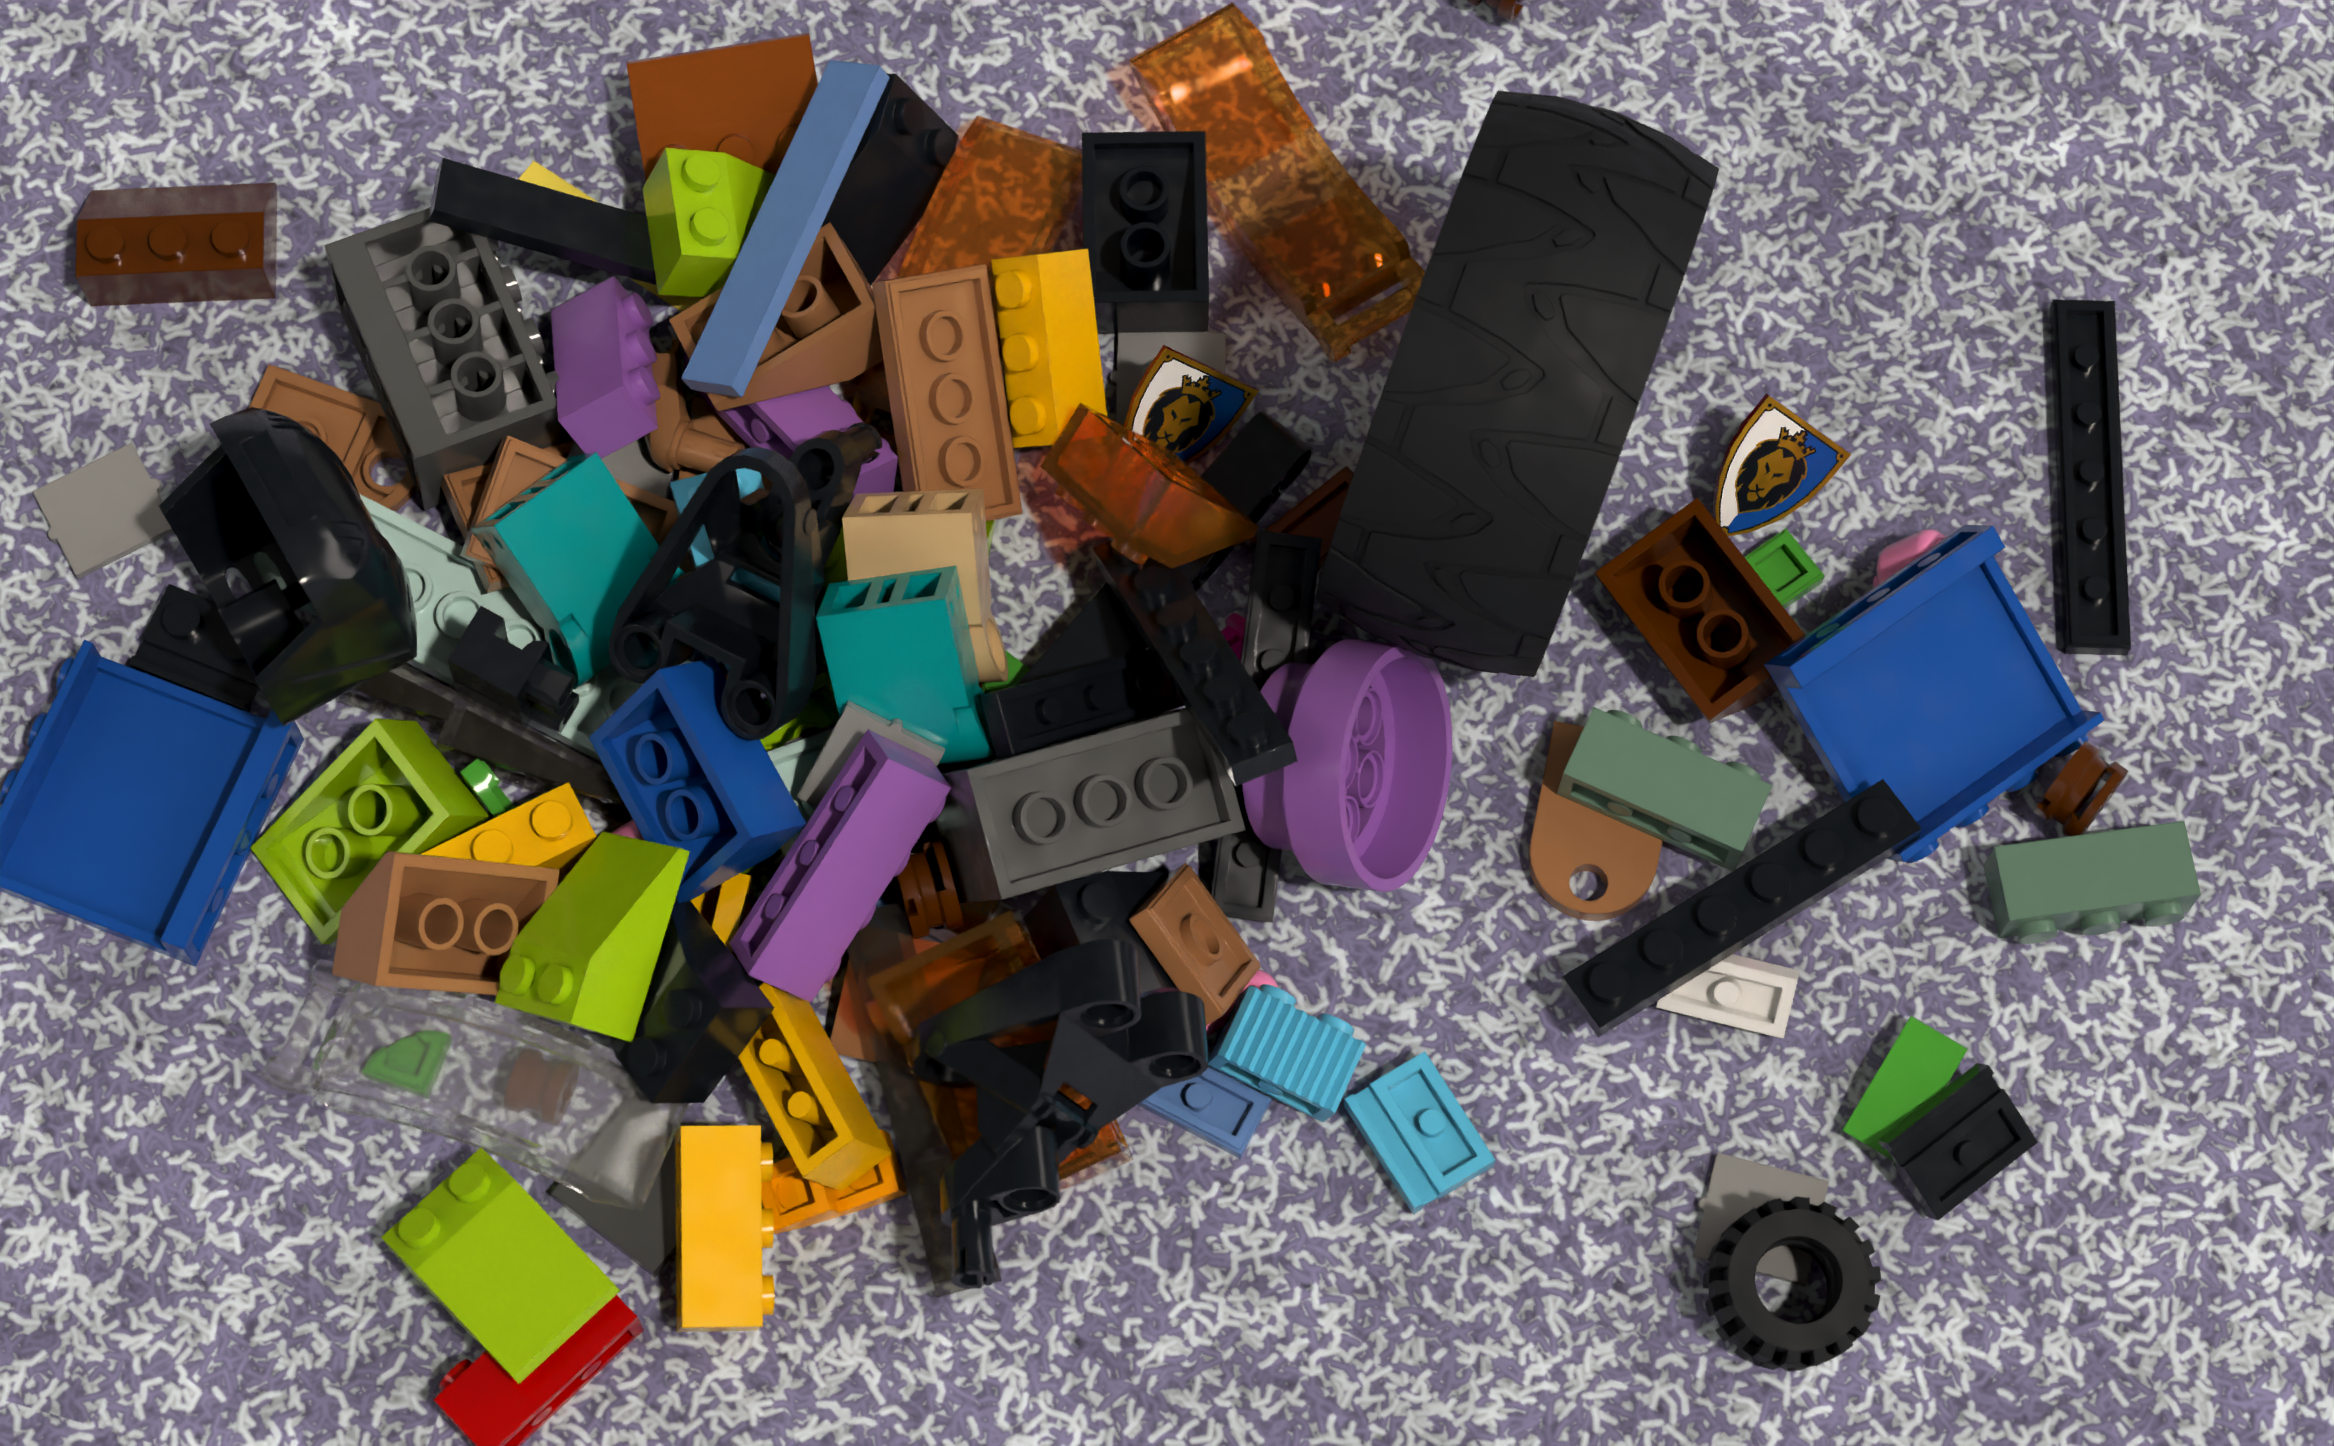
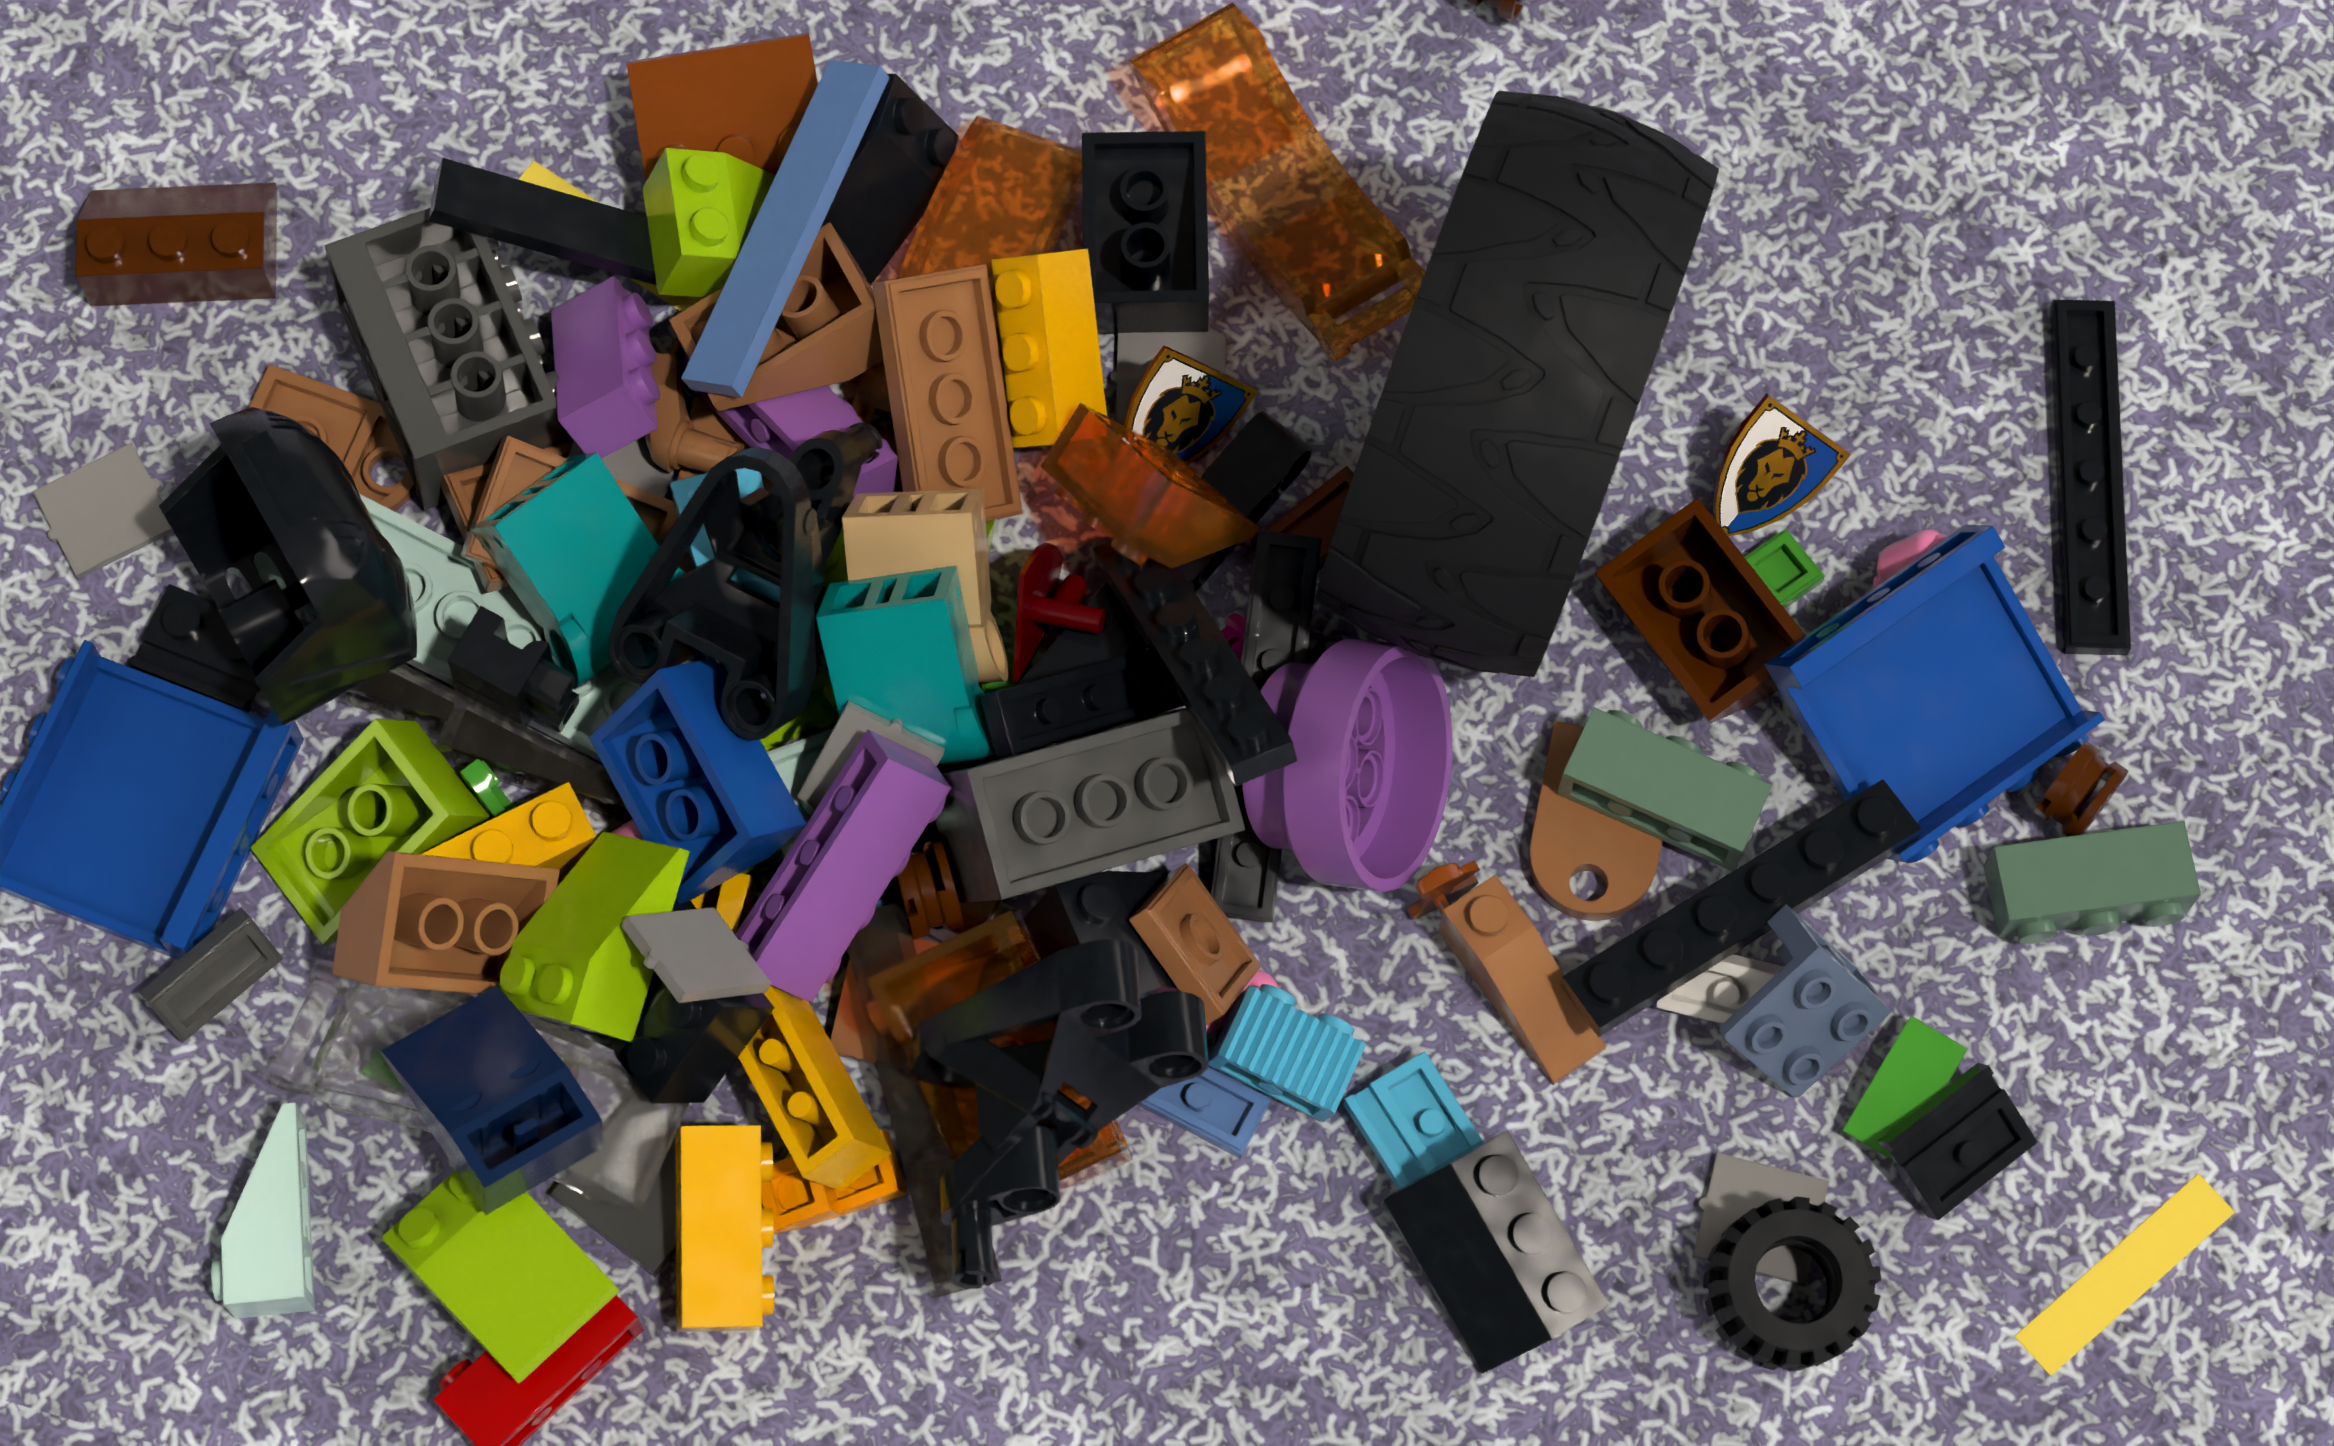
(211, 975): none -> dark grey tile
(268, 1237): none -> light aqua slope
(496, 1098): none -> dark blue slope
(696, 954): none -> light grey piece
(1041, 606): none -> dark red shield
(1442, 886): none -> dark orange piece
(1494, 1252): none -> black slope
(1519, 977): none -> medium nougat slope
(1806, 1011): none -> sand blue bracket
(2124, 1274): none -> light yellow sticker

